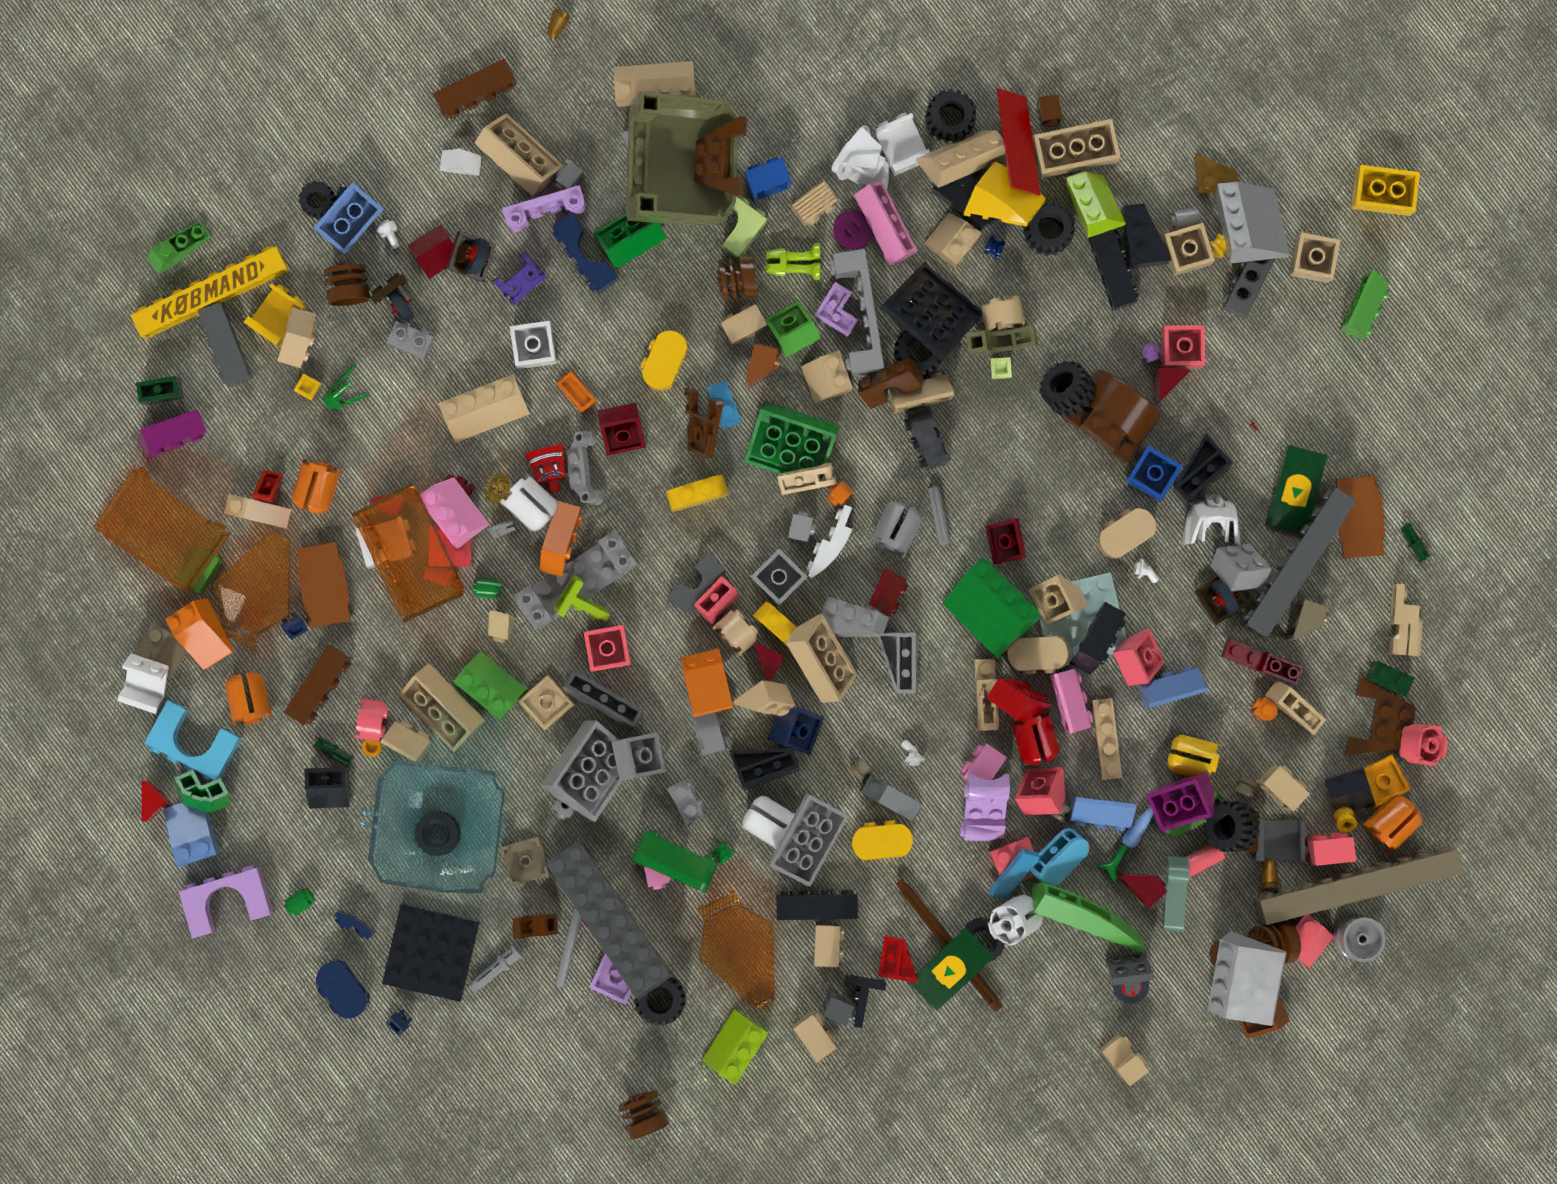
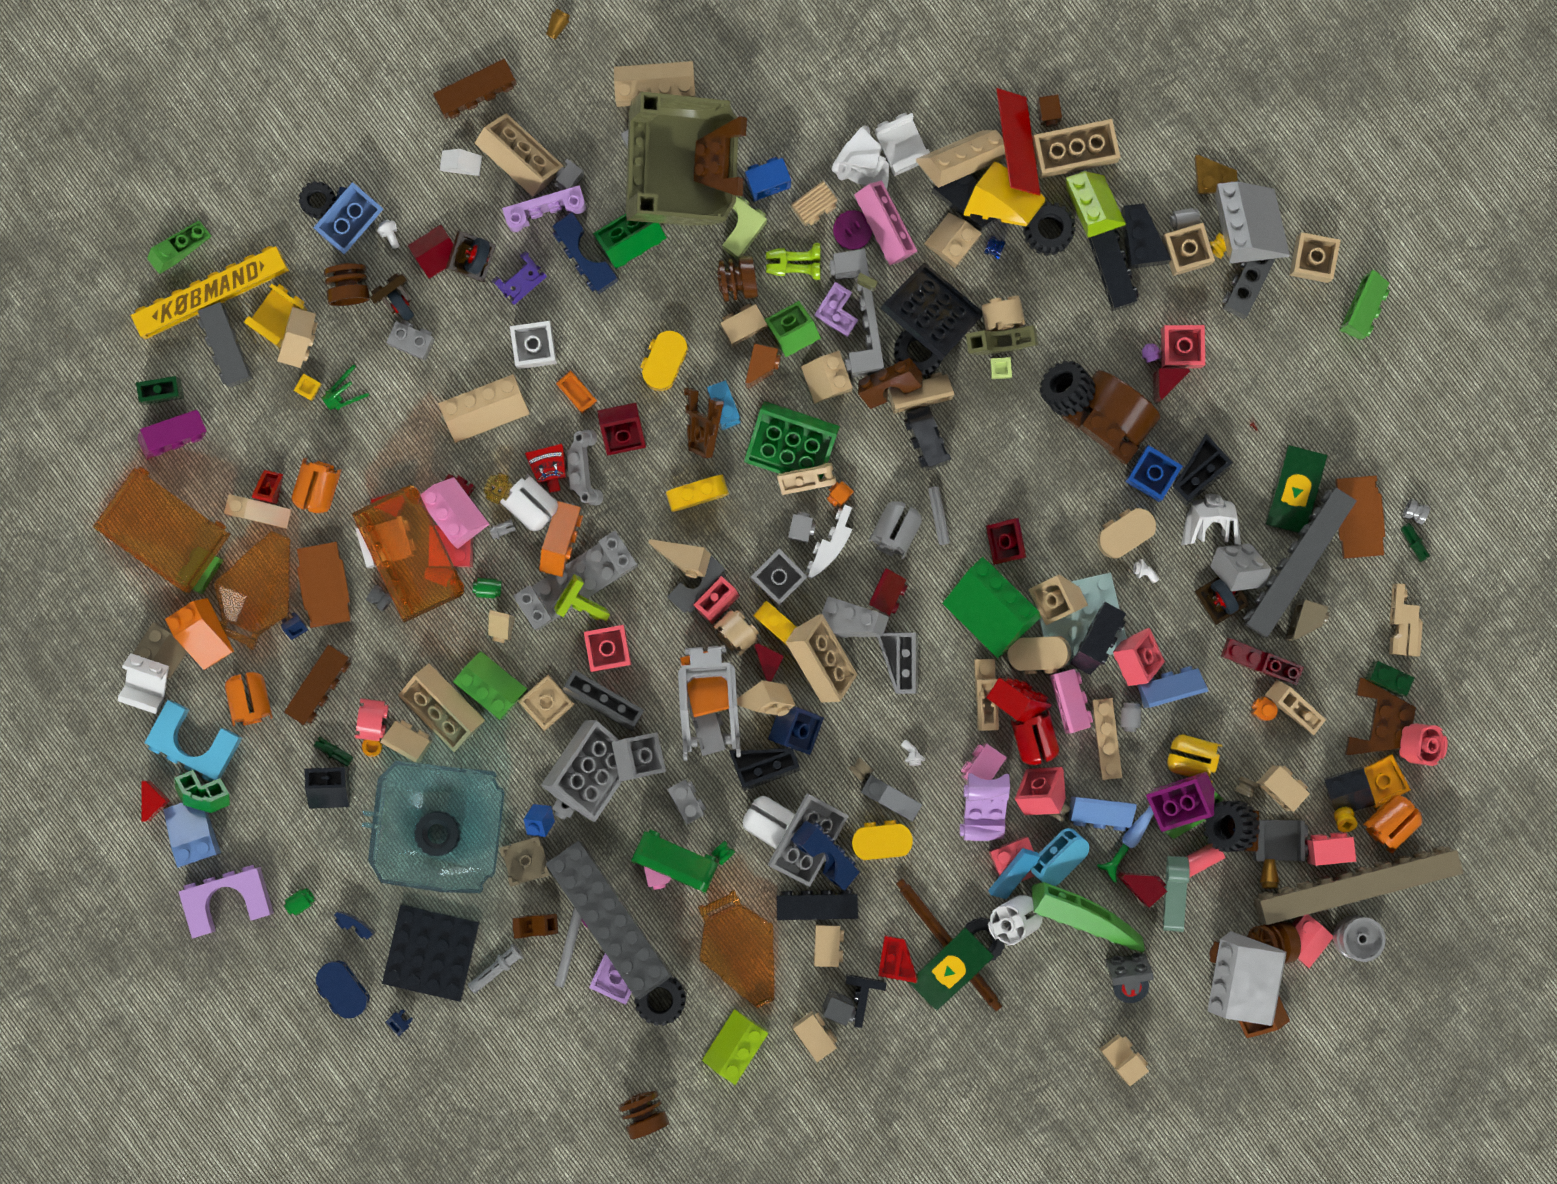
(379, 597): none -> dark grey wheel
(539, 820): none -> blue brick
(688, 558): none -> tan slope
(703, 666): none -> light grey piece
(813, 841): none -> dark blue arch
(866, 282): none -> olive tile
(955, 100): black tyre -> none
(1130, 717): none -> light grey brick
(1385, 190): yellow brick -> none
(1418, 513): none -> light grey wheel

